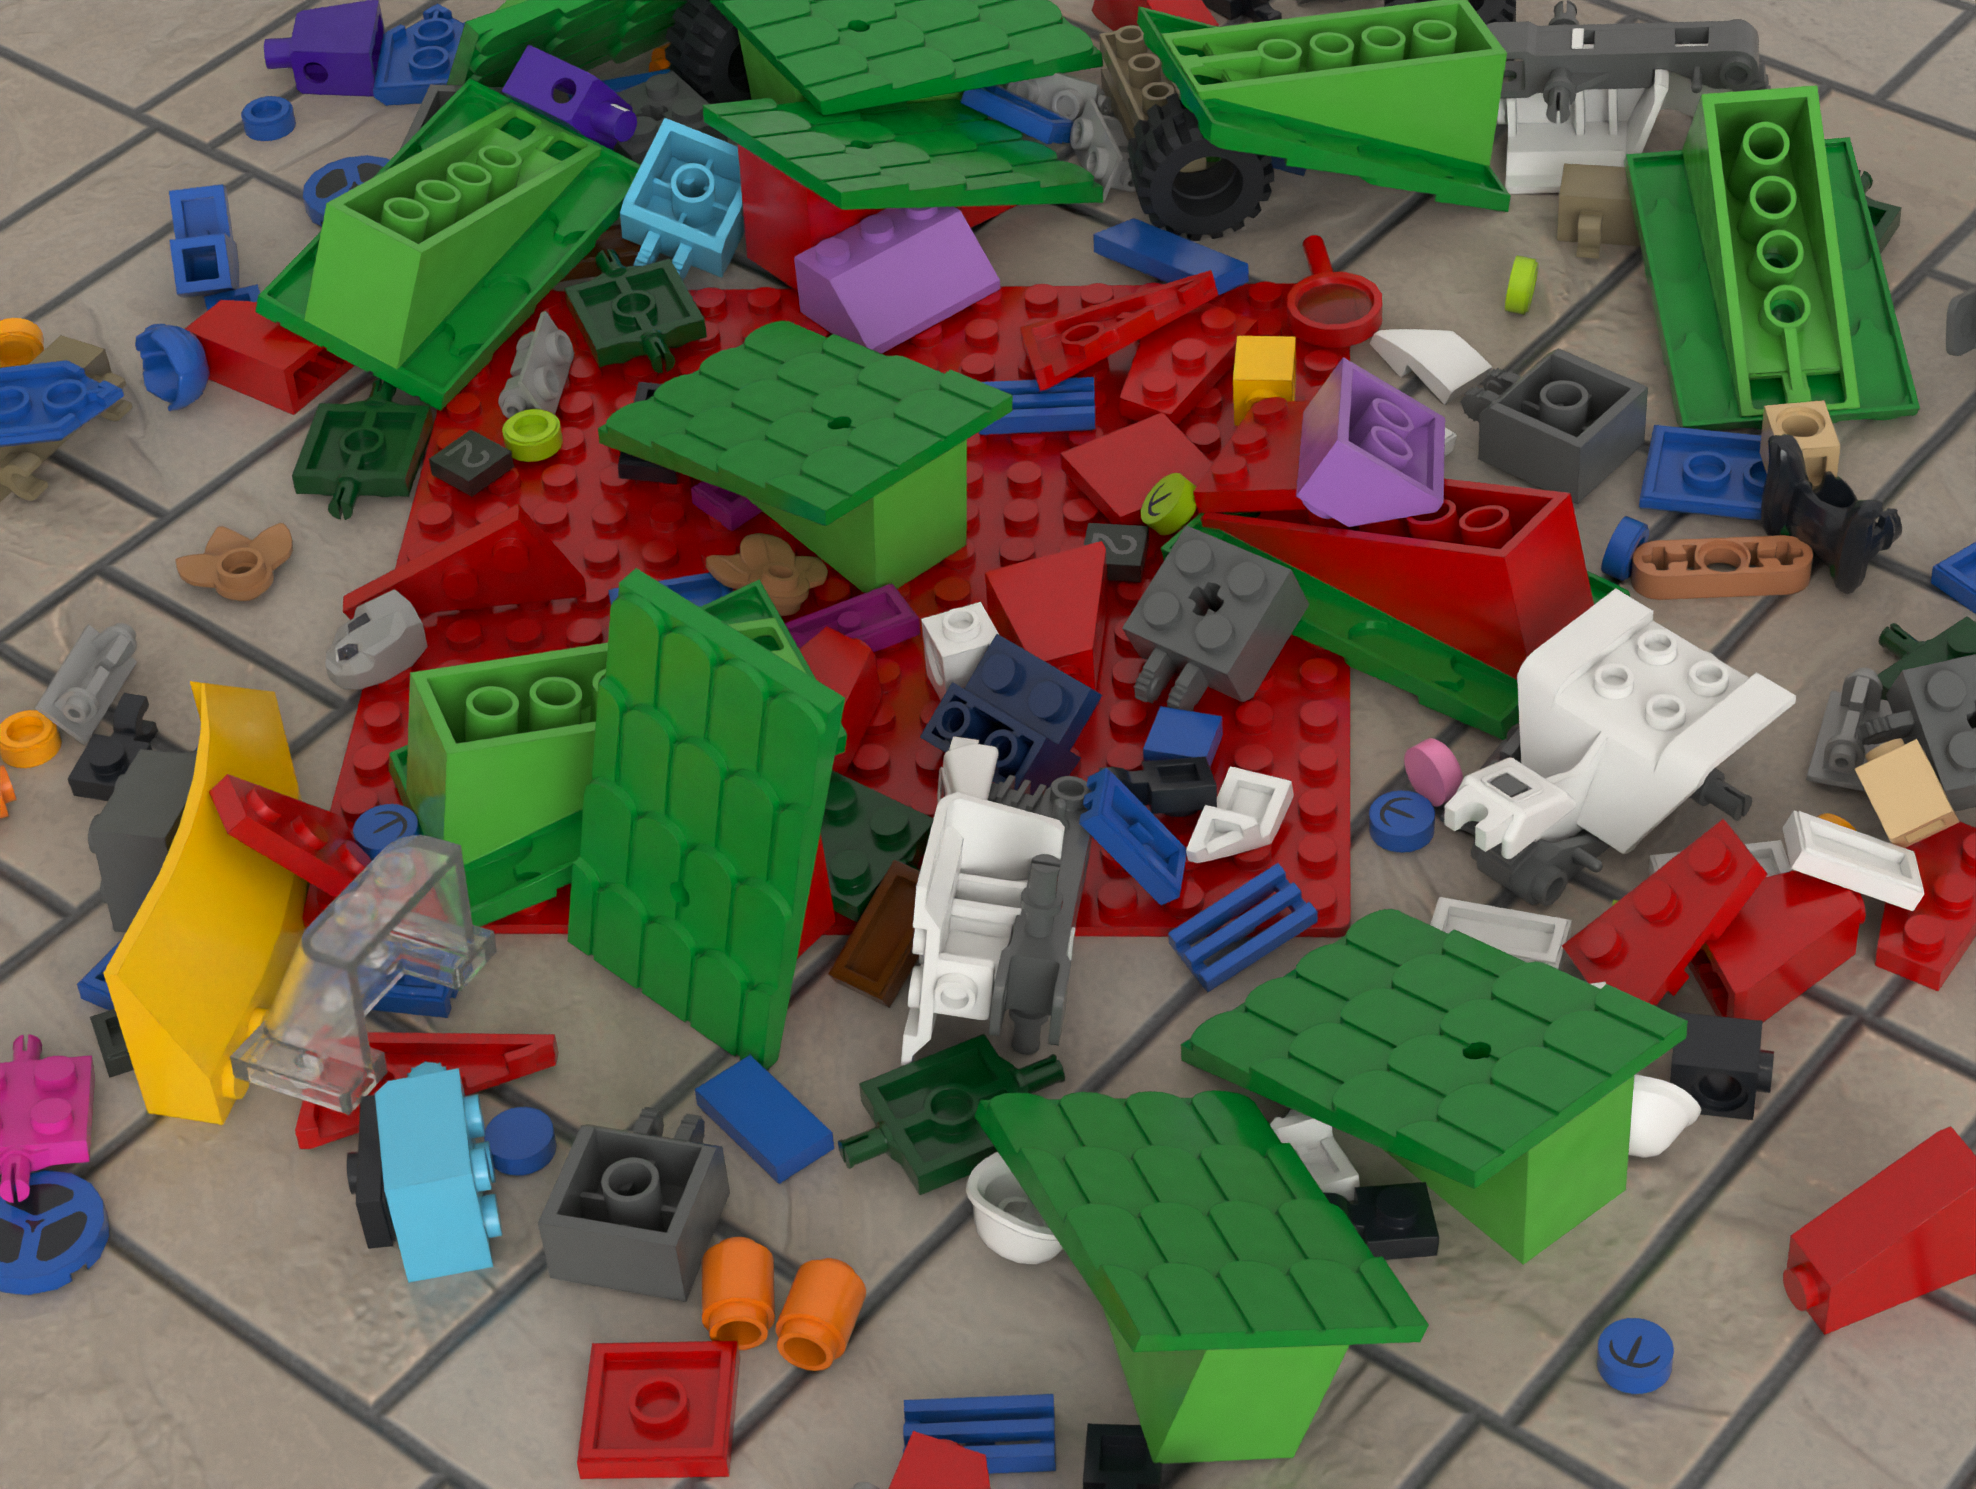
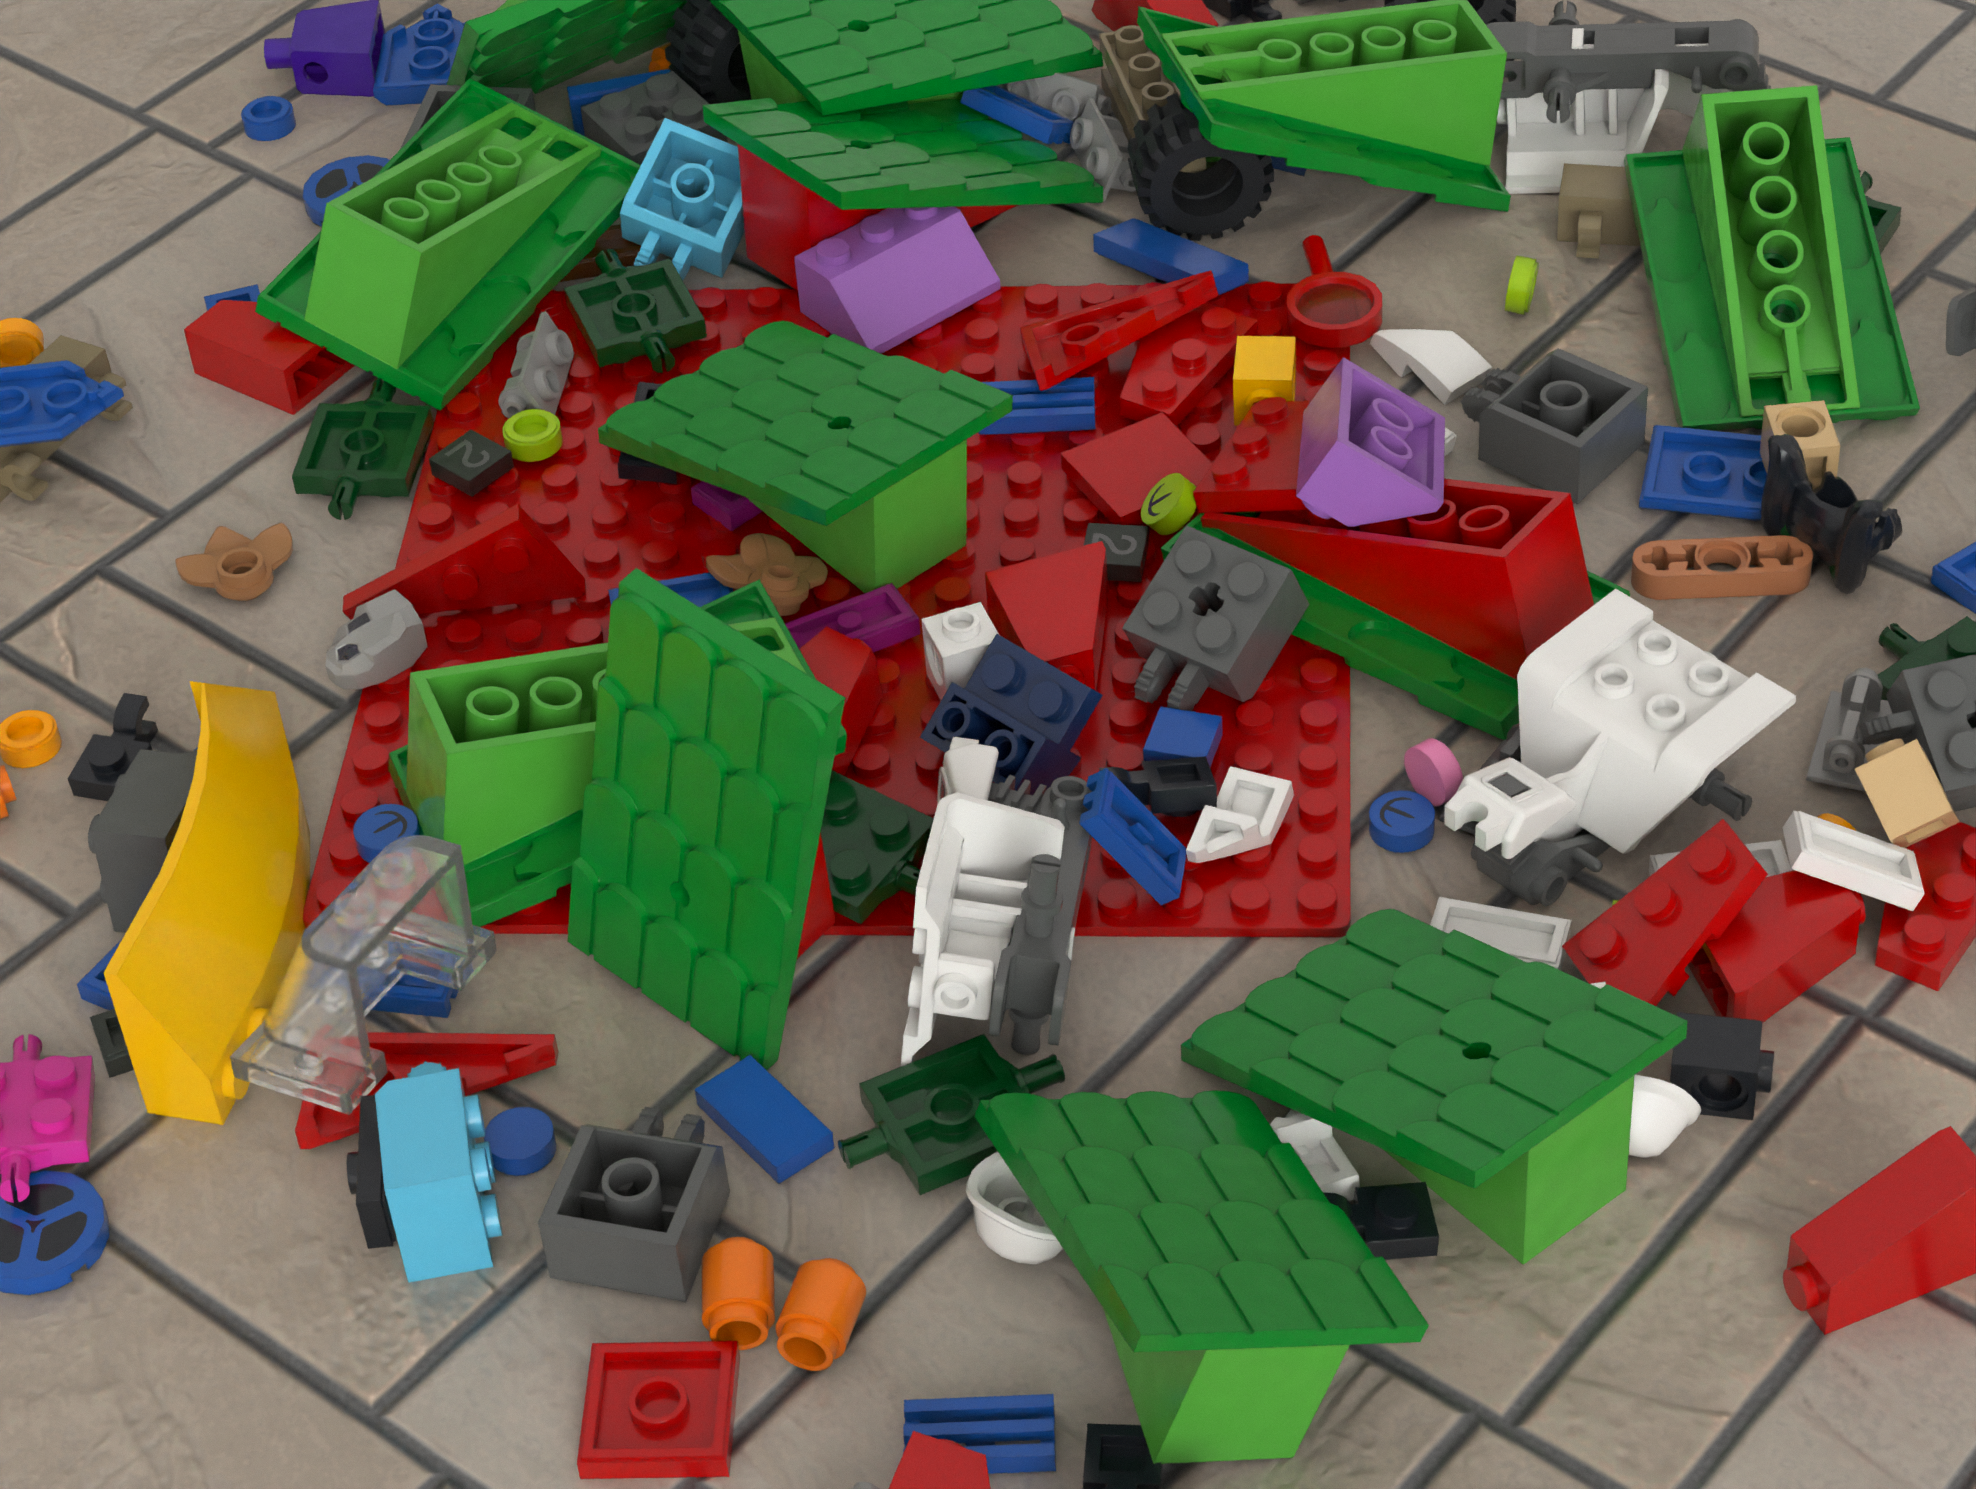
(89, 680): light grey hinge -> none
(173, 364): blue hair -> none
(203, 244): blue brick -> none
(291, 833): red wing -> none
(593, 109): dark purple torso -> none
(881, 945): reddish brown tile -> none
(1229, 907): blue tile -> none
(1620, 549): blue tile -> none
(1635, 1355): blue tile -> none

